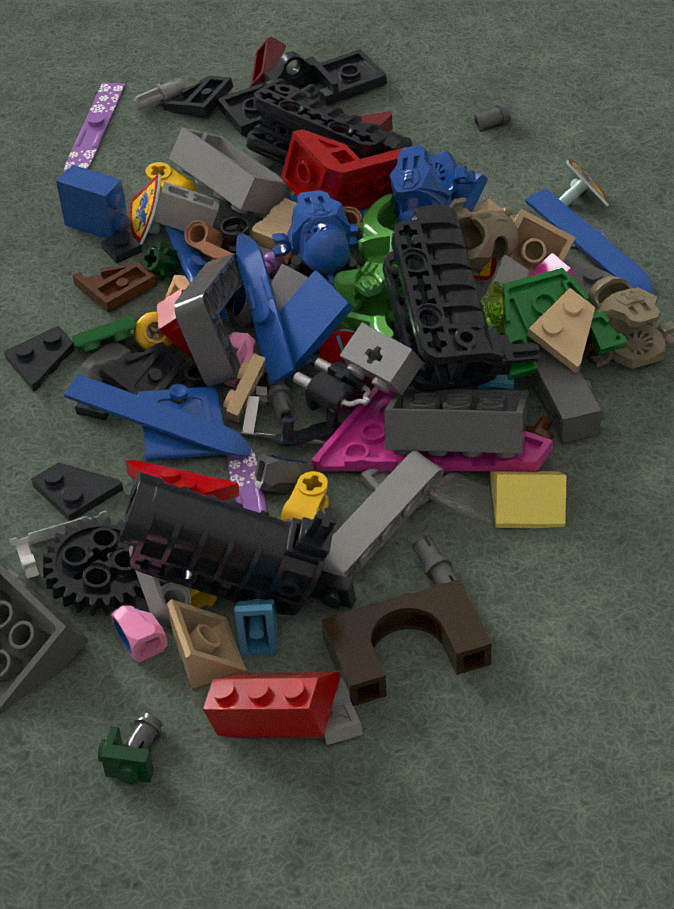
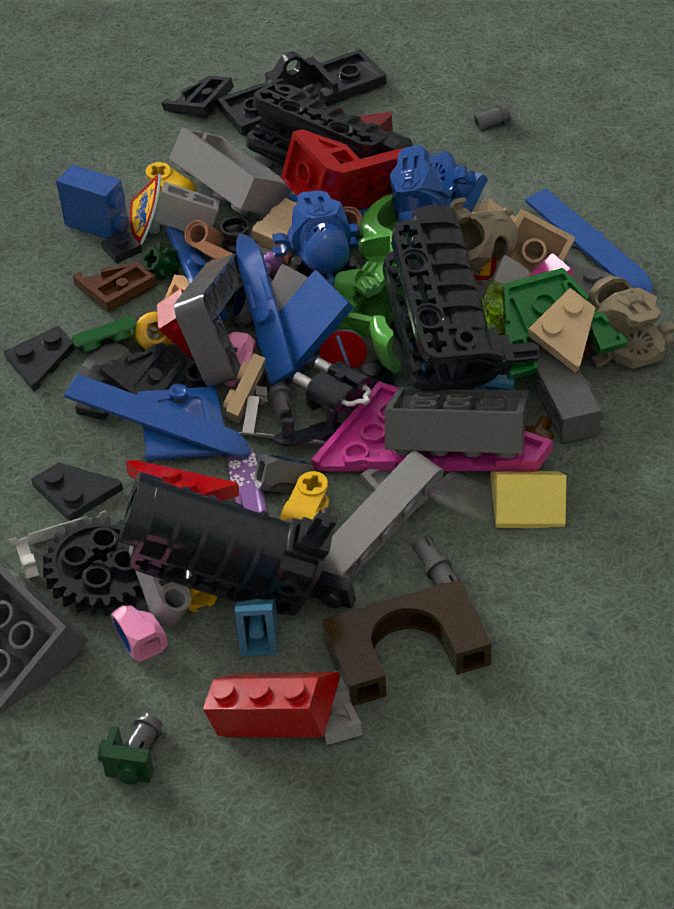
(95, 125): medium lavender piece -> none
(159, 93): light grey axle -> none
(204, 643): tan slope -> none
(266, 59): dark red slope -> none
(381, 359): light grey brick -> none
(580, 185): light aqua shield -> none

